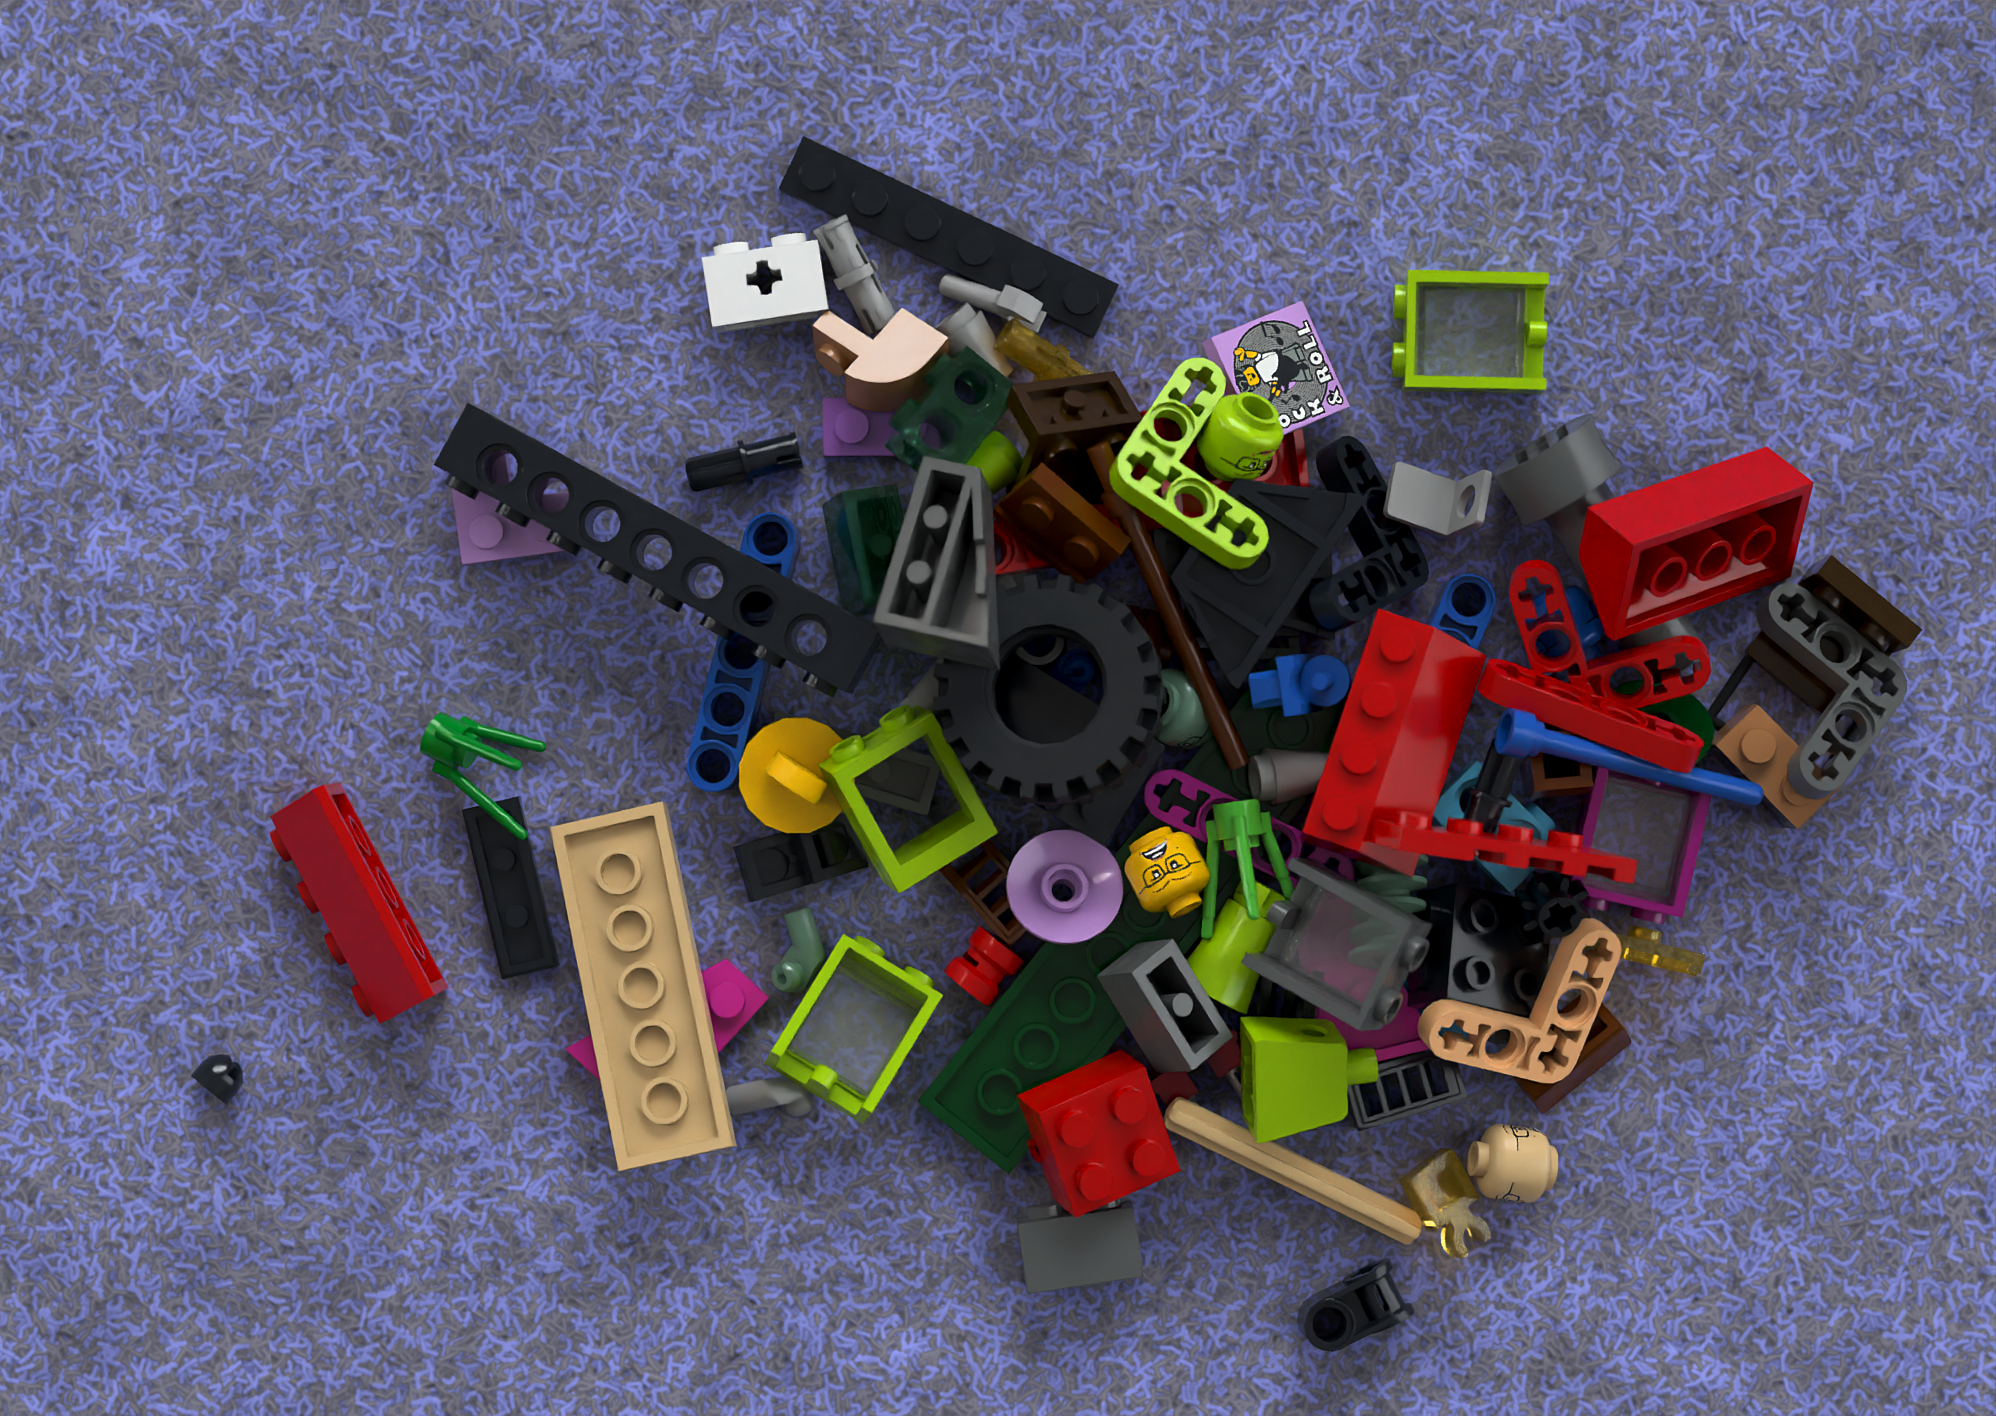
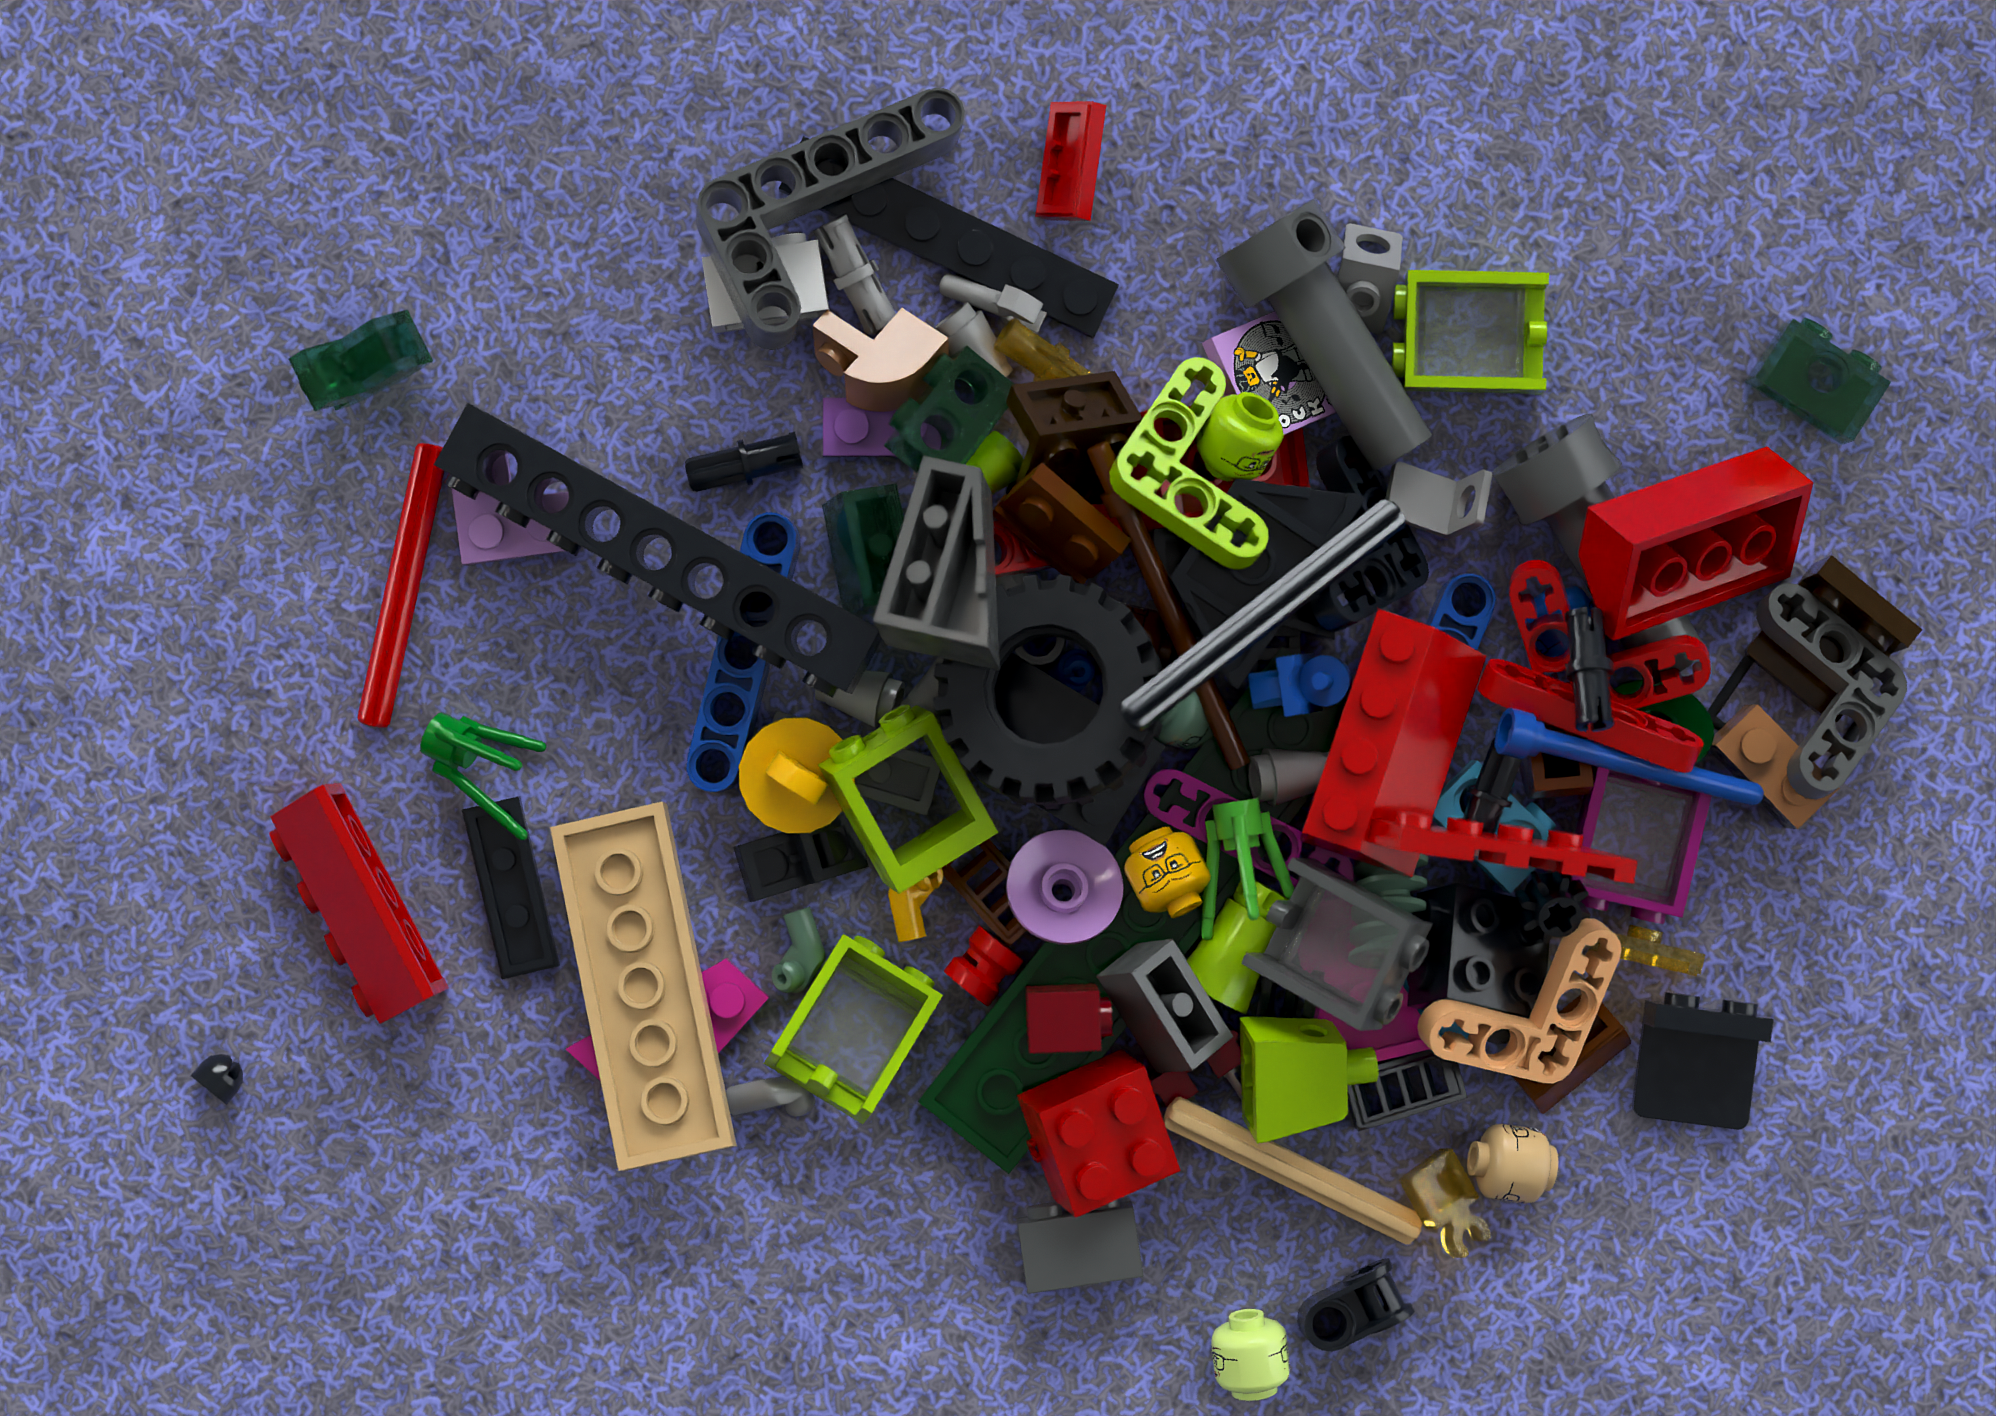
(361, 362): none -> clear green brick
(401, 587): none -> red axle
(810, 192): none -> dark grey beam
(872, 698): none -> light grey cone
(907, 905): none -> yellow arm
(1066, 1018): none -> dark red brick
(1070, 161): none -> red plate
(1250, 1355): none -> yellowish green head
(1262, 615): none -> axle
(1292, 272): none -> dark grey piece
(1370, 277): none -> light grey bracket
(1589, 669): none -> black pin
(1698, 1061): none -> black bracket
(1784, 379): none -> clear green brick

